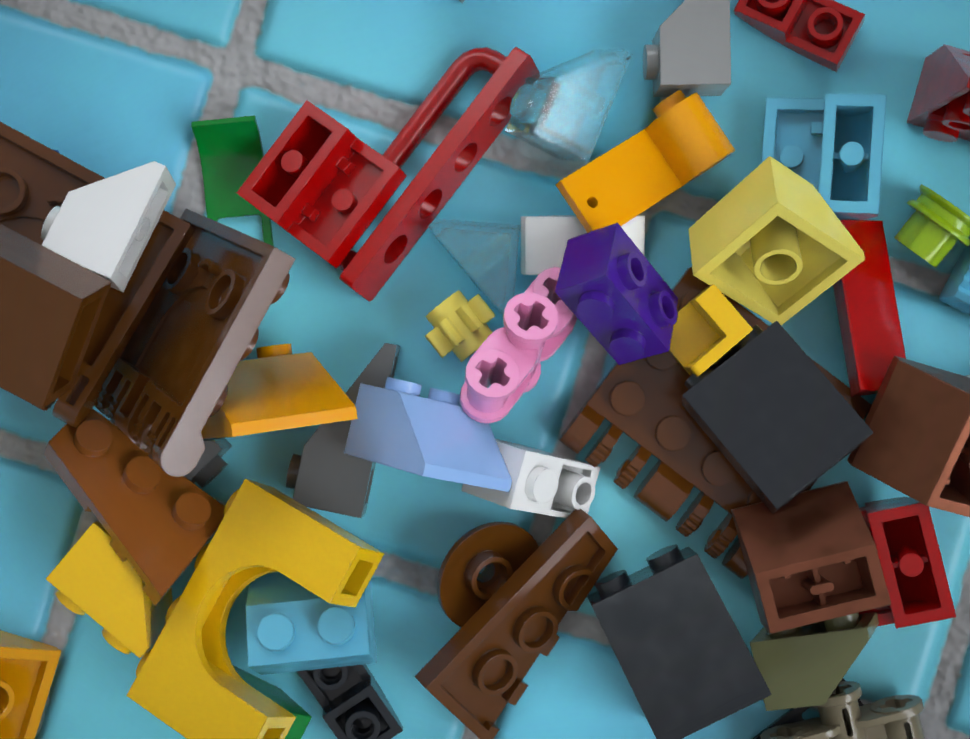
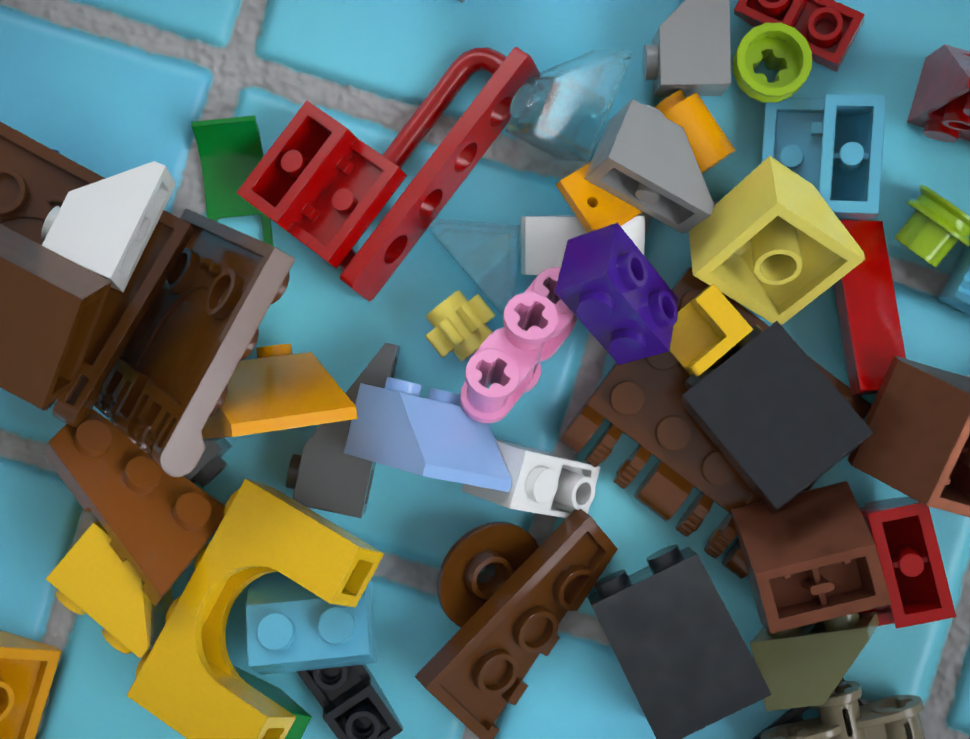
(651, 167): none -> light grey slope
(781, 49): none -> lime piece

